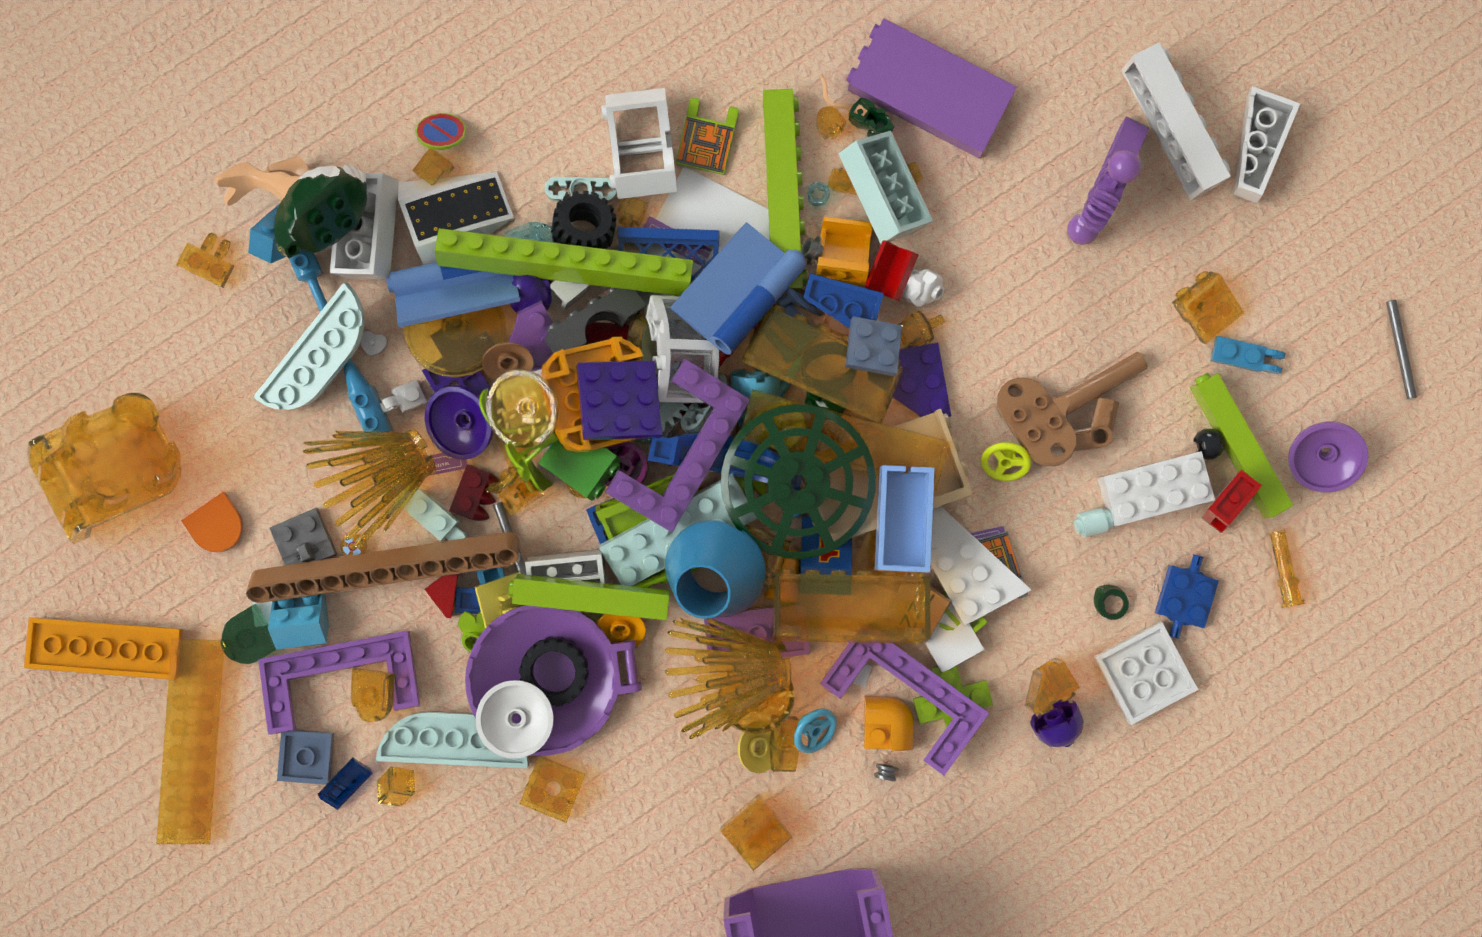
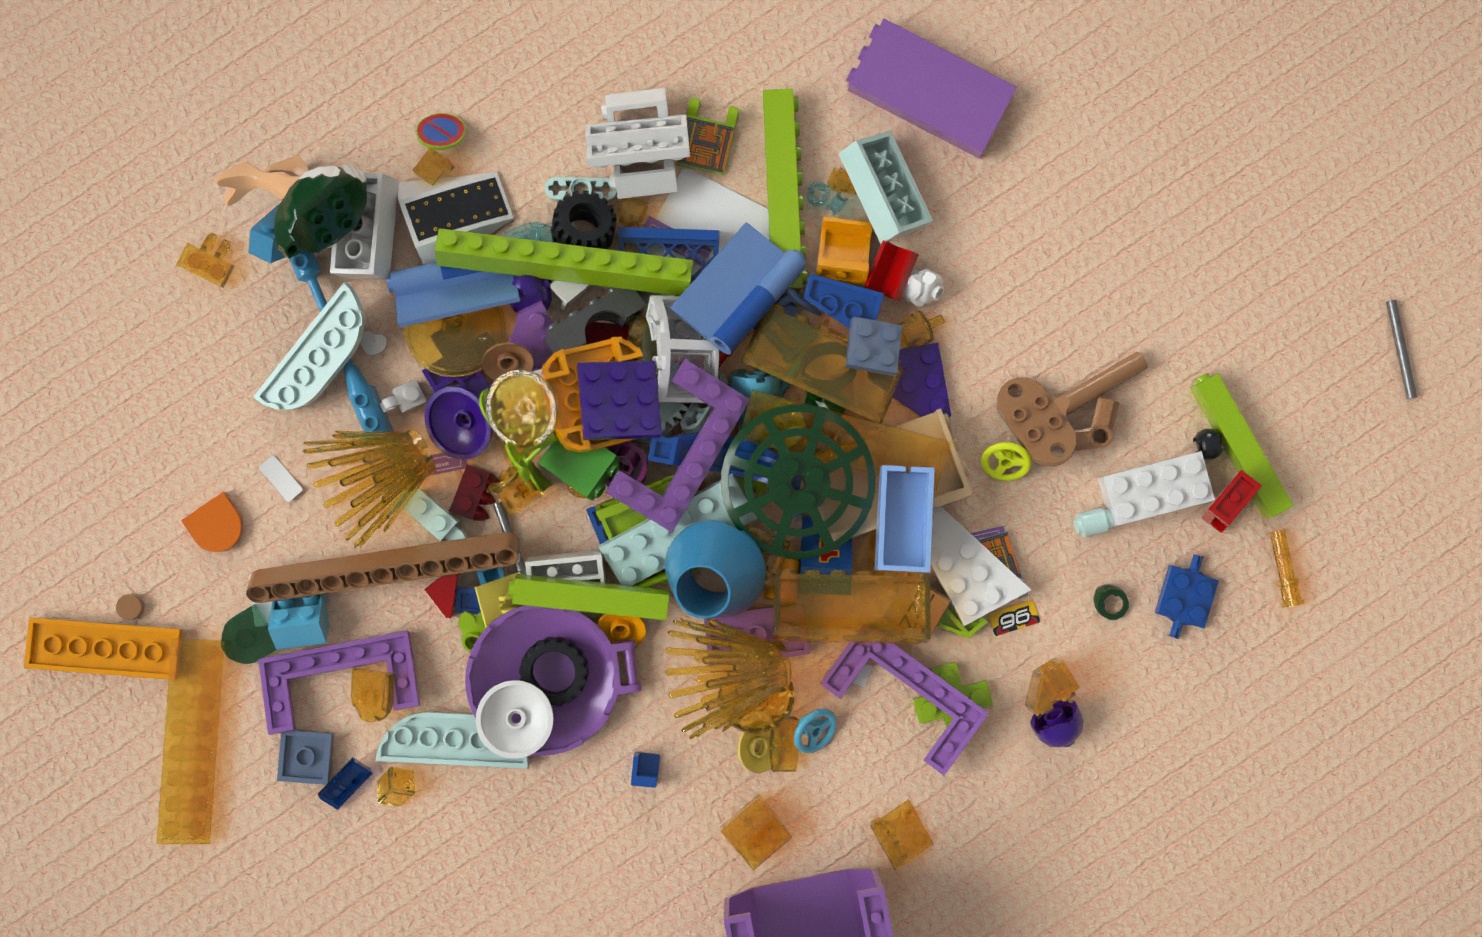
(105, 464): clear yellow piece -> none
(130, 607): none -> medium nougat tile
(280, 478): none -> white sticker
(303, 538): flat silver hinge -> none
(347, 546): clear yellow tile -> none
(535, 791): clear yellow piece -> none
(637, 141): none -> white brick
(645, 769): none -> blue panel
(812, 249): flat silver plate -> none
(830, 122): clear yellow plate -> none
(836, 204): none -> clear light blue bush
(863, 114): dark green animal -> none
(886, 772): flat silver bush -> none
(887, 724): light orange brick -> none
(901, 834): none -> clear yellow hinge
(915, 171): clear yellow plate -> none
(955, 645): white sticker -> none
(1014, 617): none -> sticker
(1119, 168): medium lavender piece -> none
(1145, 673): white plate -> none
(1175, 121): white brick -> none
(1207, 305): clear yellow plate -> none
(1244, 355): dark azure hinge -> none
(1262, 138): white wedge -> none
(1330, 469): medium lavender dish -> none

